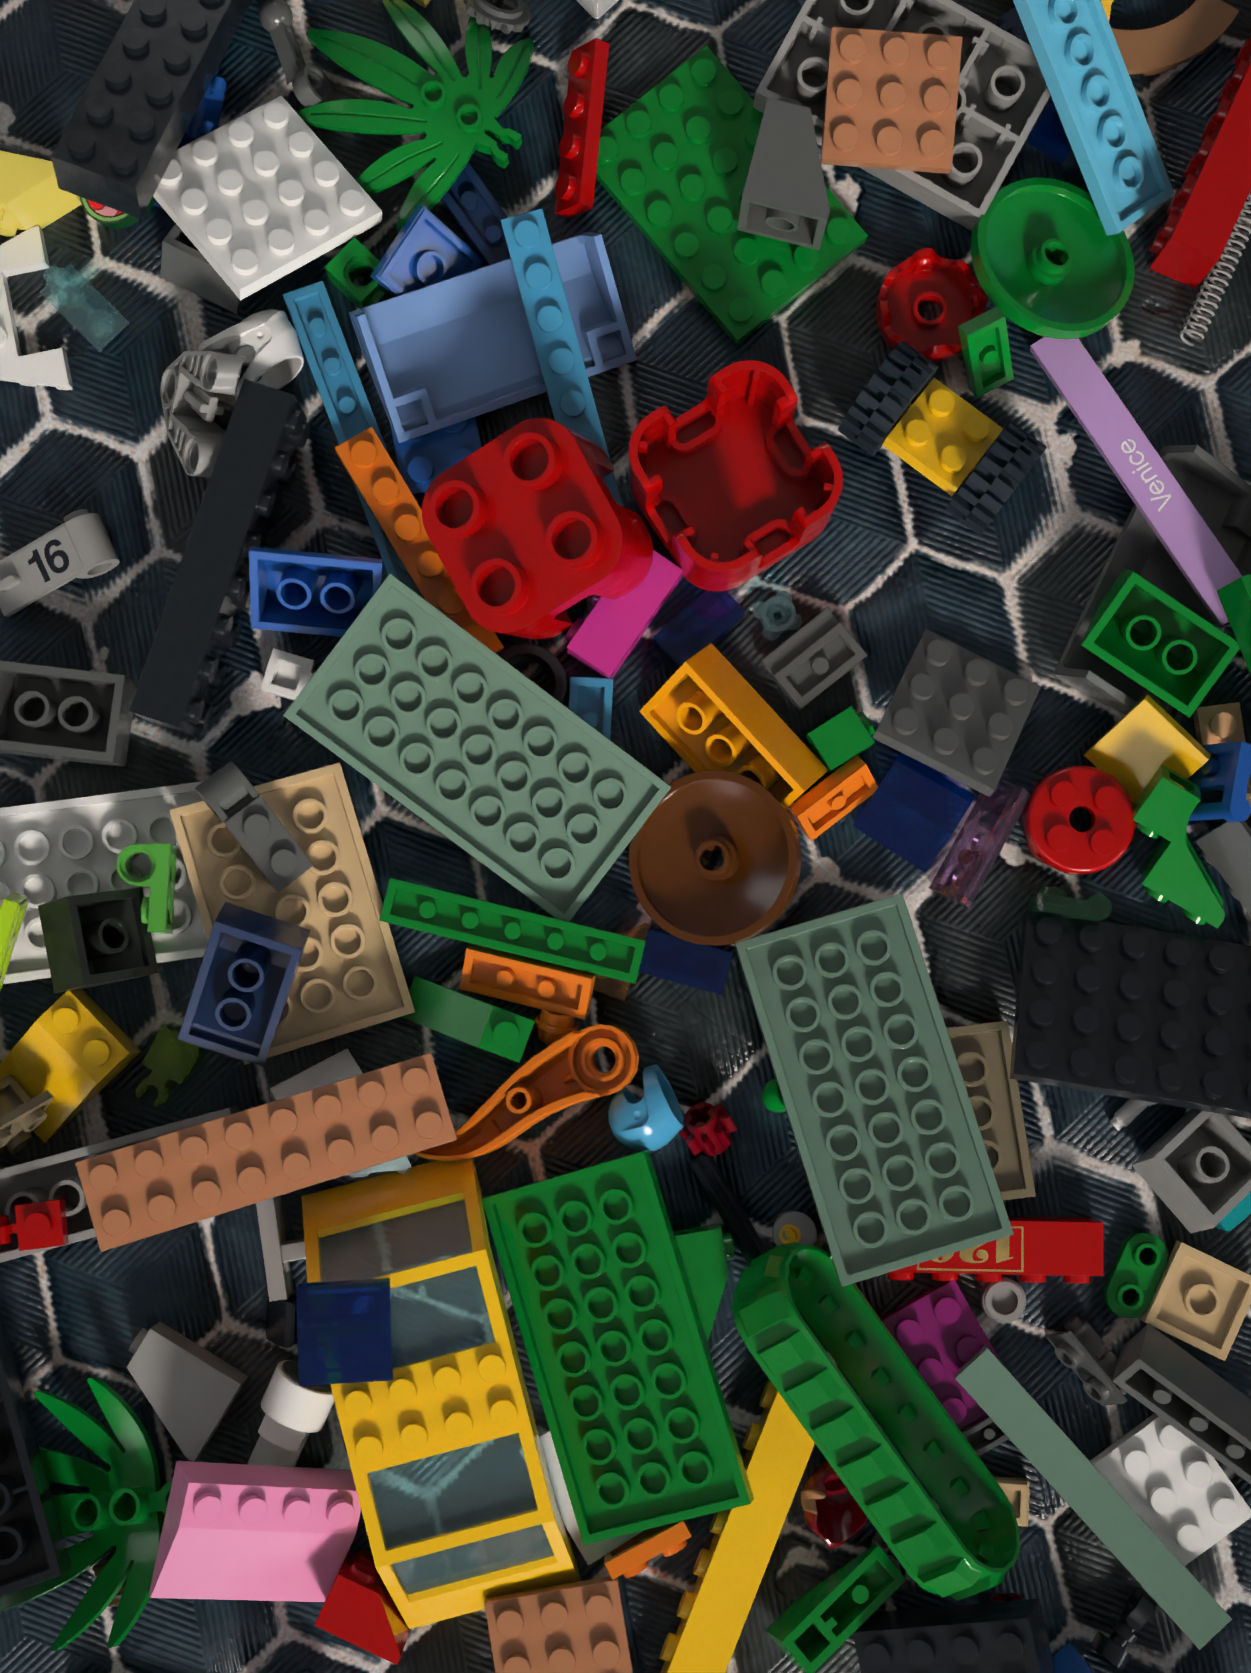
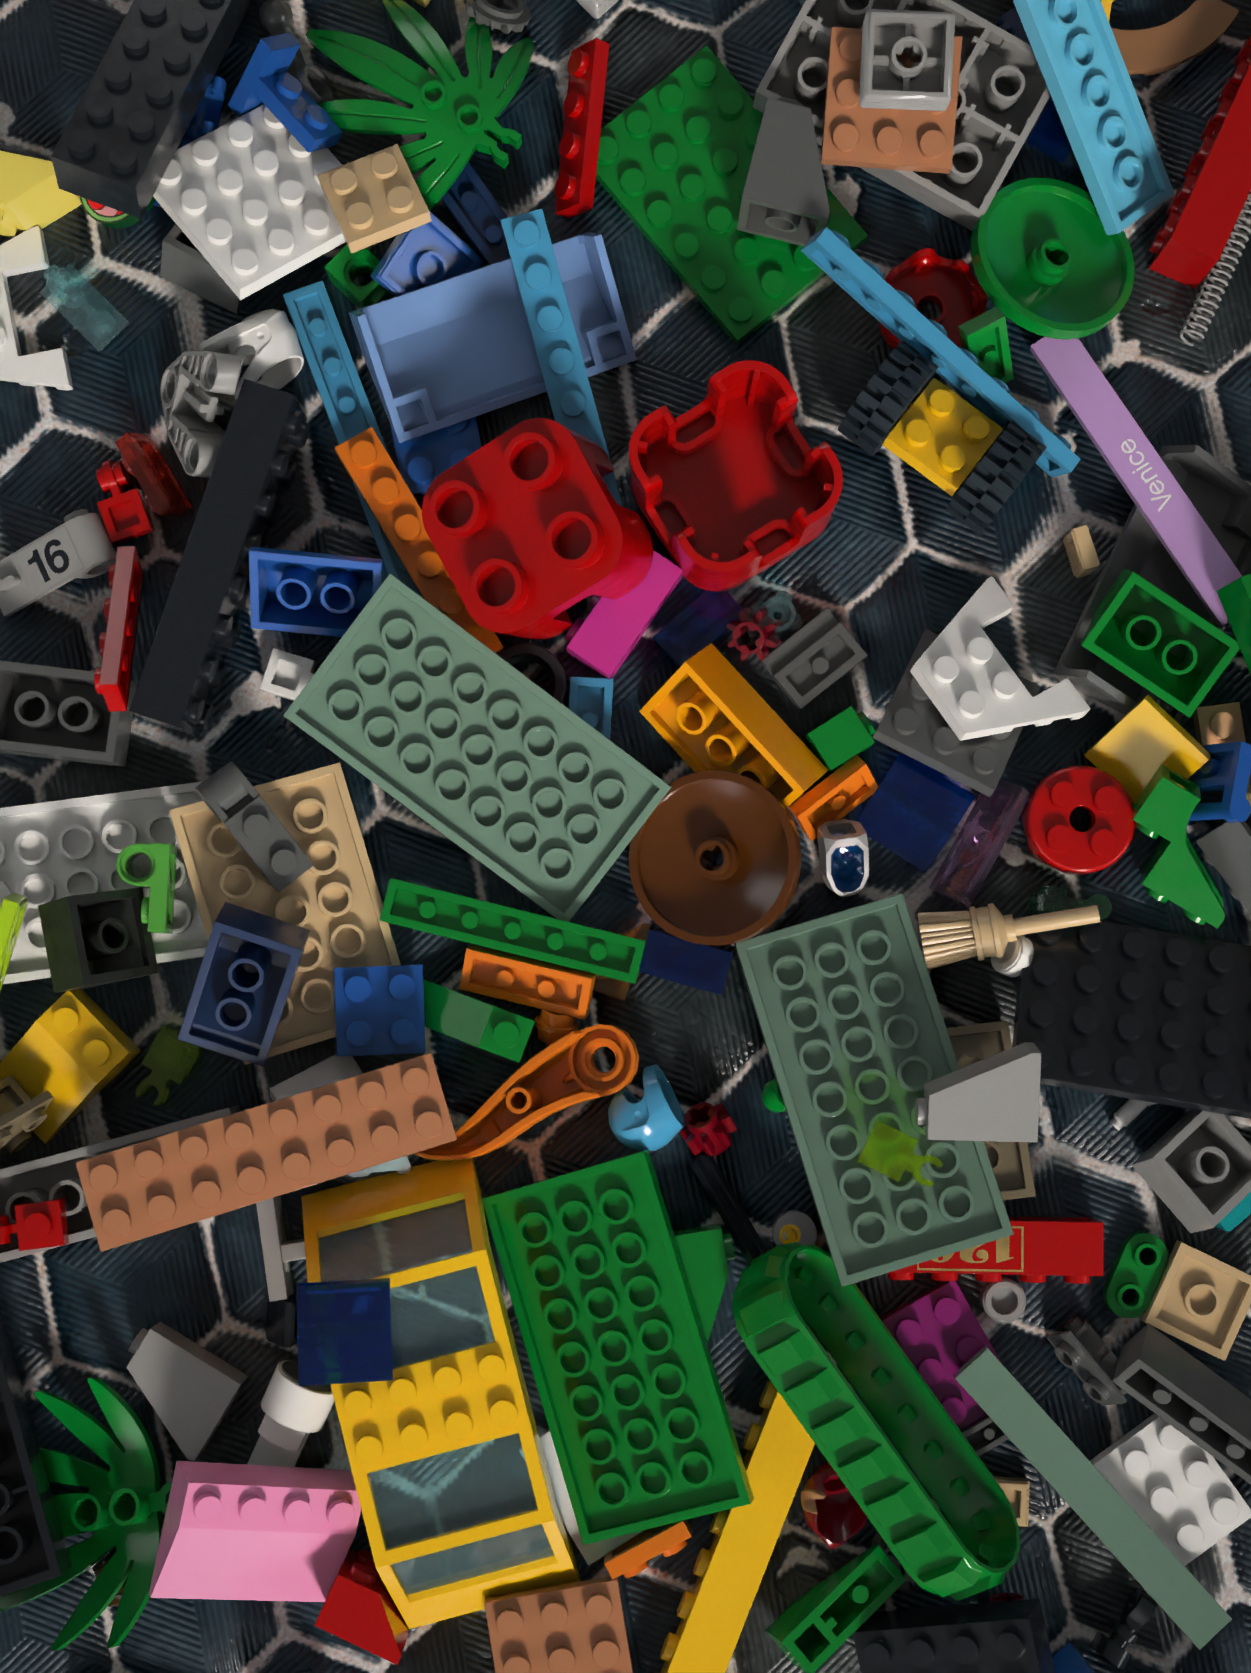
(119, 640): none -> red plate
(126, 512): none -> red plate
(154, 476): none -> clear red plate
(270, 84): none -> blue bracket
(374, 198): none -> tan plate
(379, 1010): none -> blue plate
(751, 622): none -> dark red gear
(843, 856): none -> light grey rock
(892, 1153): none -> clear neon green plate
(927, 40): none -> light grey brick
(955, 365): none -> dark azure plate
(974, 682): none -> white wing
(985, 1100): none -> light grey slope
(986, 932): none -> tan piece
(1016, 956): none -> white tile
(1081, 551): none -> tan tile

